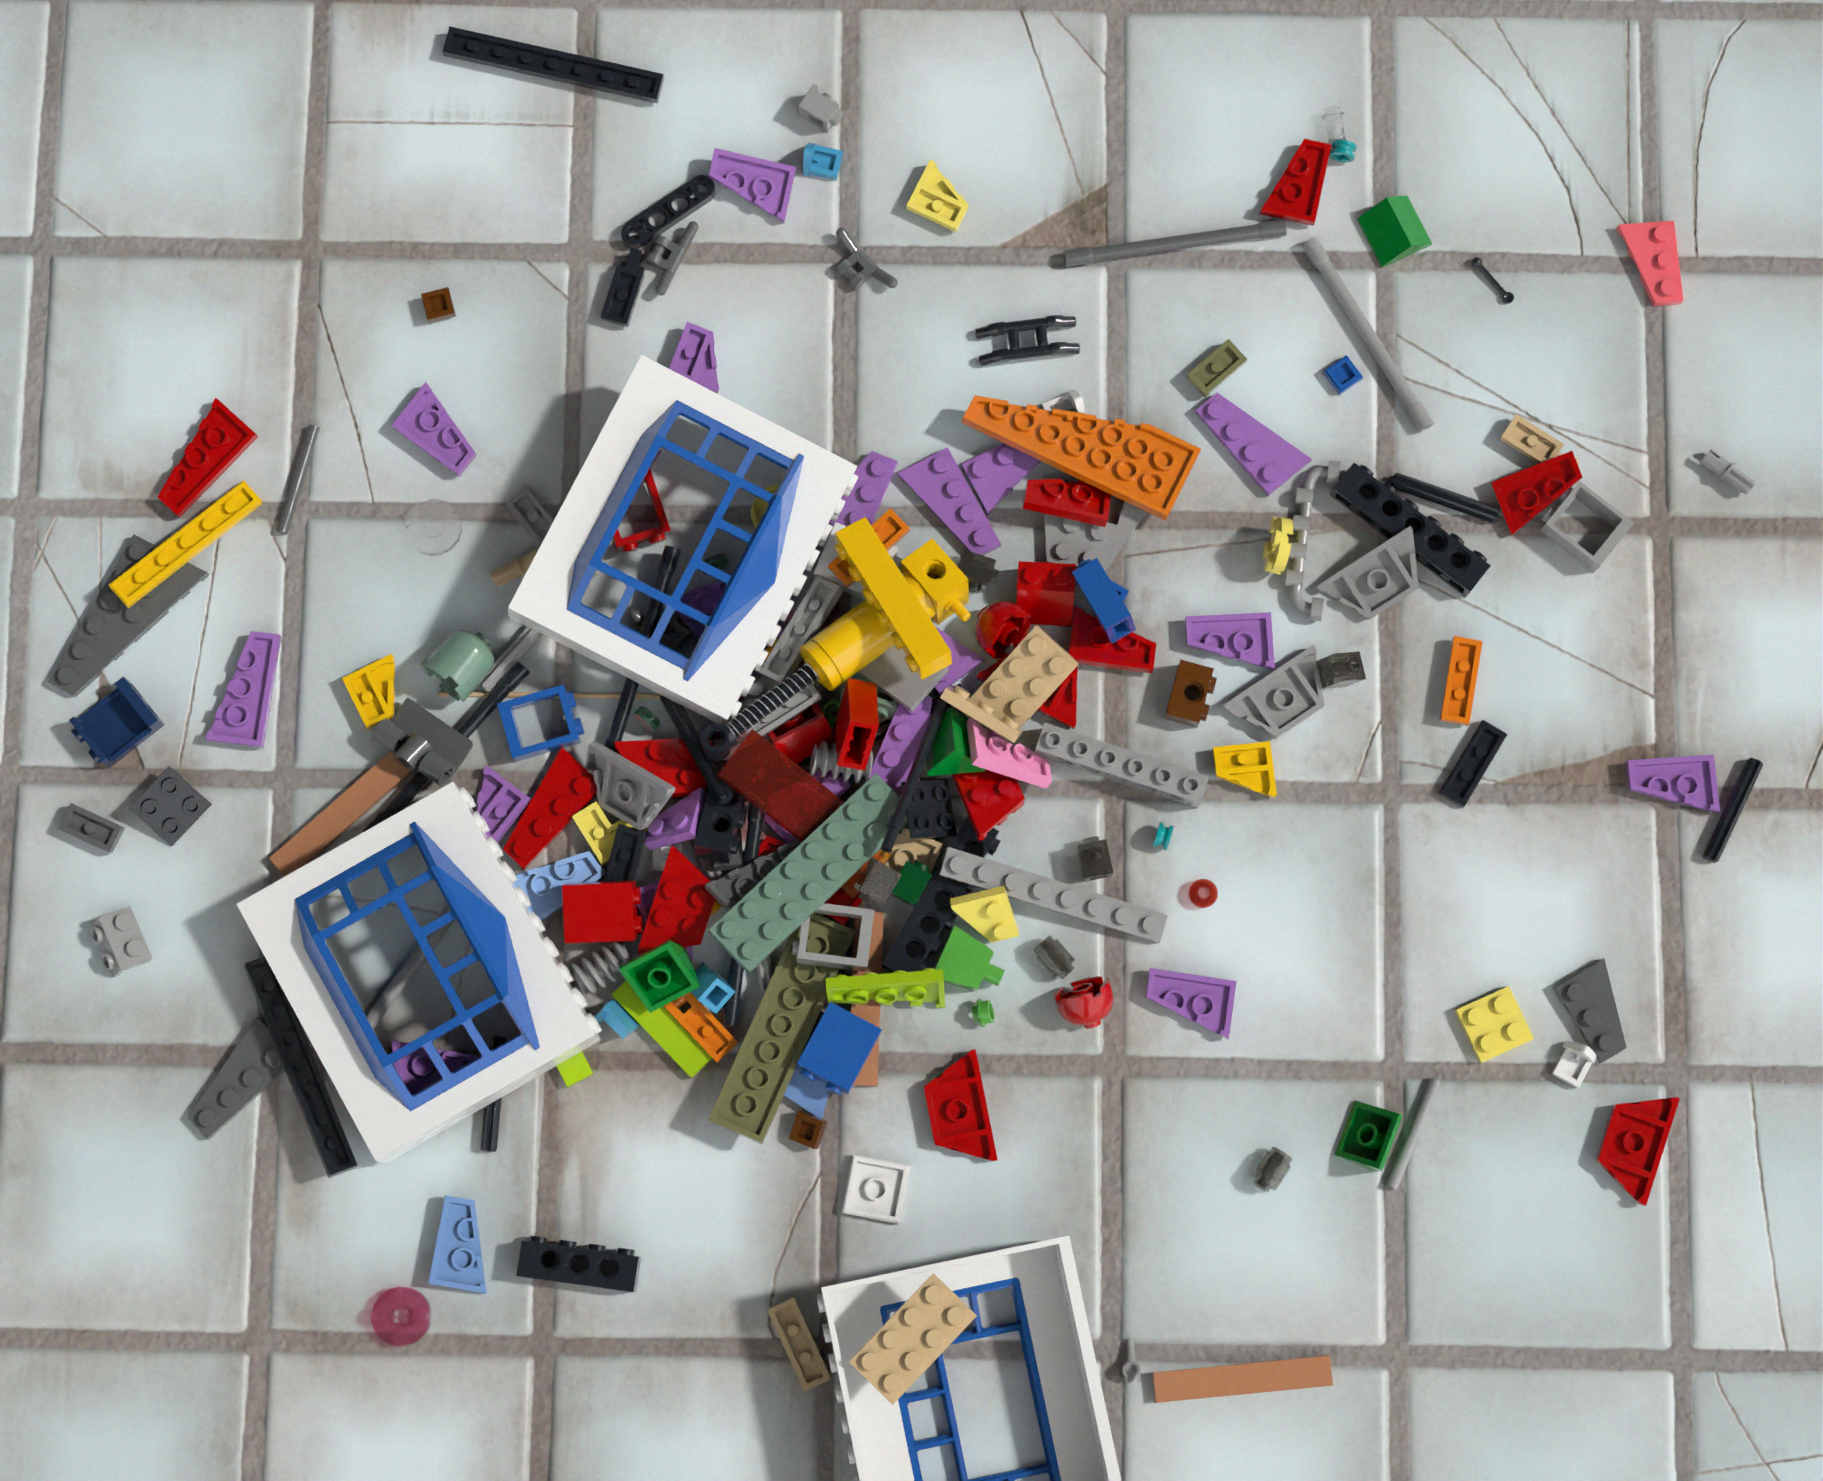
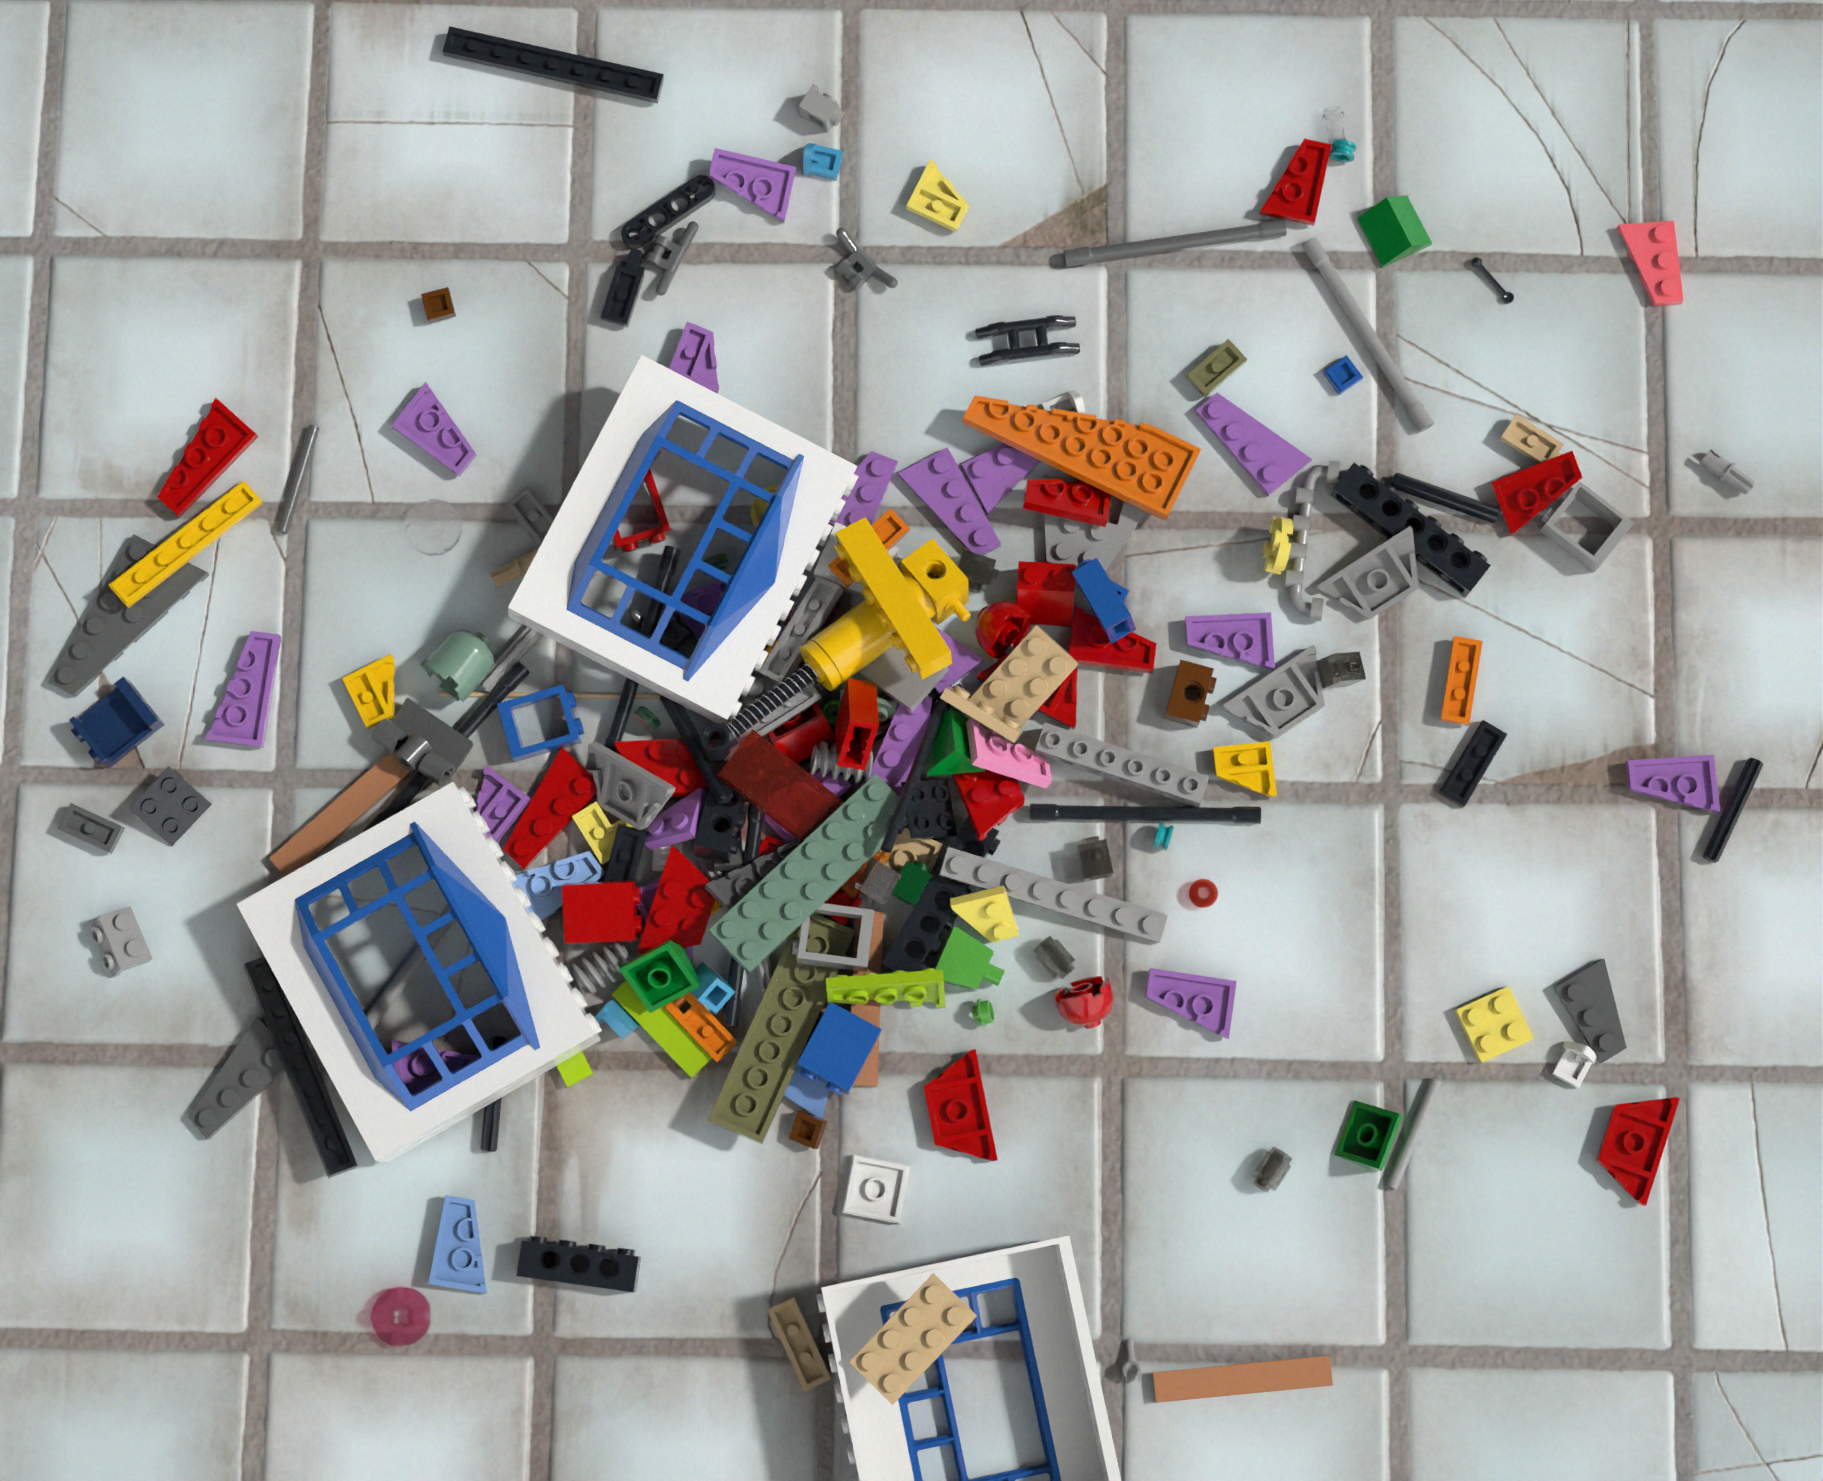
(1055, 812): none -> black piece

